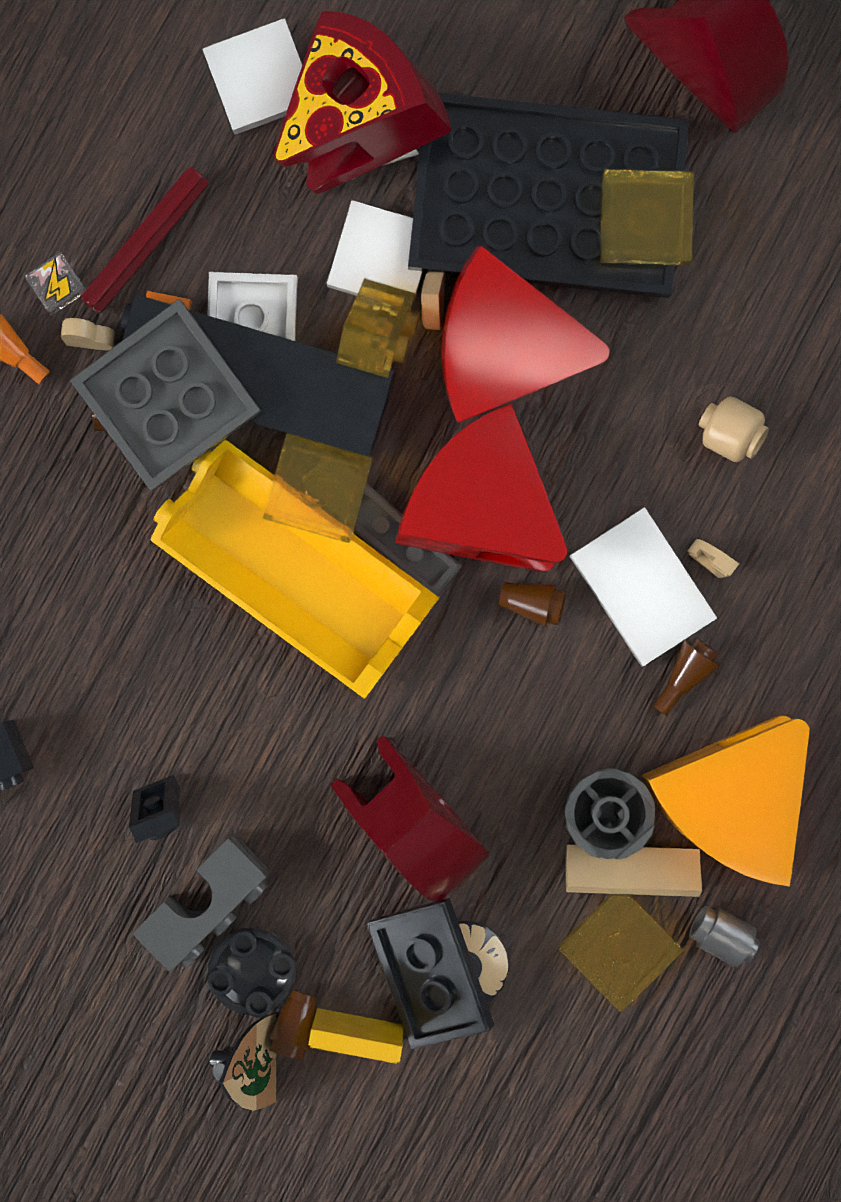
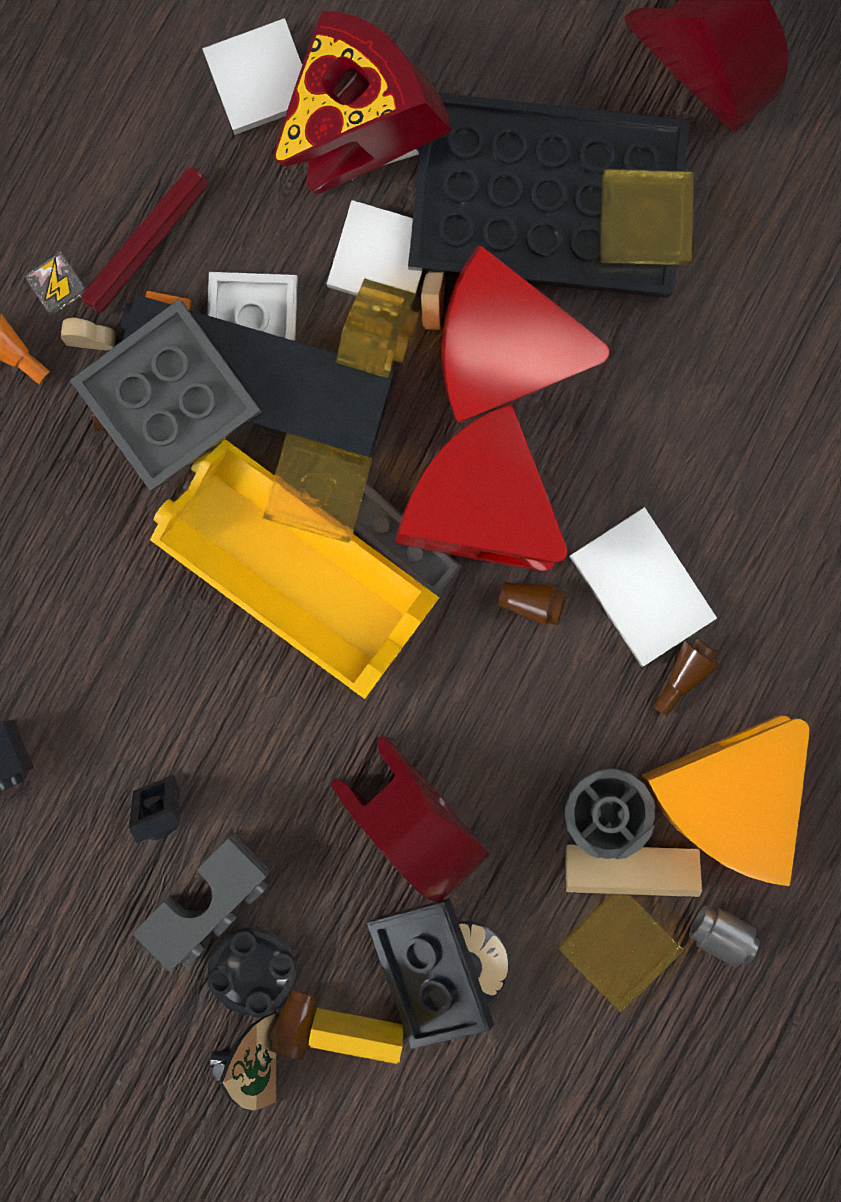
(712, 558): tan tile -> none
(733, 429): tan head -> none

